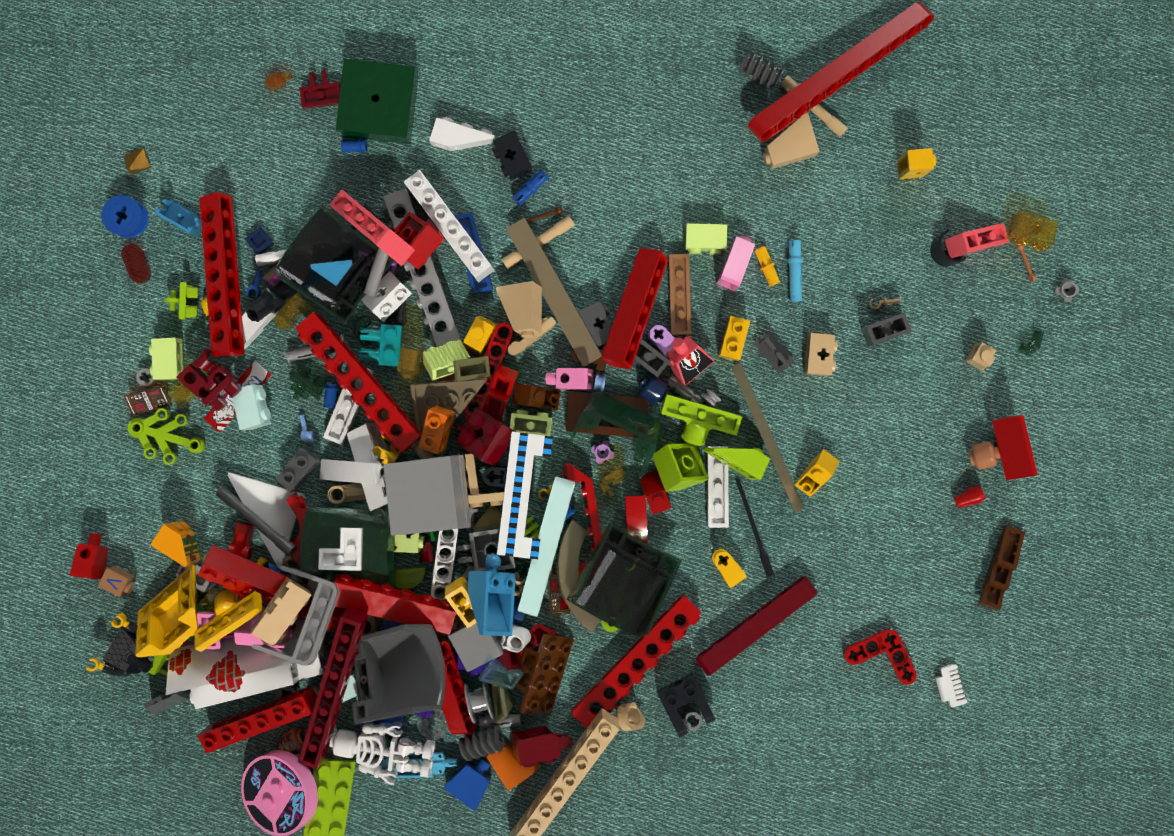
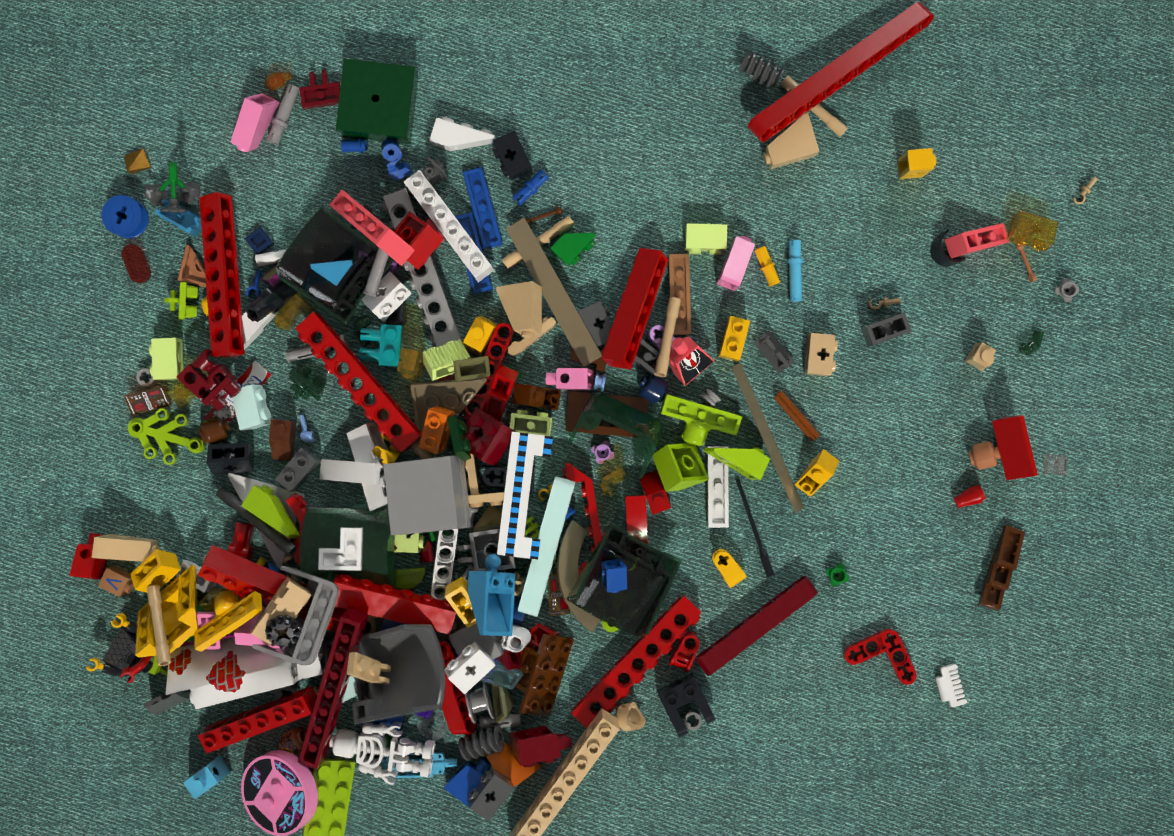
(123, 547): none -> tan slope
(136, 668): none -> red arm
(155, 570): none -> yellow brick
(162, 647): none -> tan piece
(178, 543): light orange slope -> none
(187, 192): none -> dark grey plant
(192, 269): none -> nougat tile
(205, 777): none -> medium azure torso
(214, 430): none -> reddish brown head
(230, 458): none -> black brick
(253, 121): none -> bright pink slope
(269, 508): none -> lime slope
(281, 622): none -> black gear
(282, 439): none -> copper slope
(283, 114): none -> light grey pin
(330, 395): blue pin -> none
(343, 416): white gear -> none
(350, 491): tan piece -> none
(367, 668): none -> tan hinge
(392, 154): none -> blue leg
(435, 171): none -> dark grey hinge
(458, 434): none -> dark green plate
(479, 665): none -> white brick
(481, 798): none -> dark grey brick
(482, 208): none -> blue tile
(571, 246): none -> green slope
(614, 575): none -> blue brick
(671, 316): none -> tan piece
(683, 390): light grey axle -> none
(684, 655): none -> red piece
(796, 416): none -> dark orange axle
(831, 572): none -> green plate
(1055, 464): none -> clear tile
(1085, 189): none -> tan hand

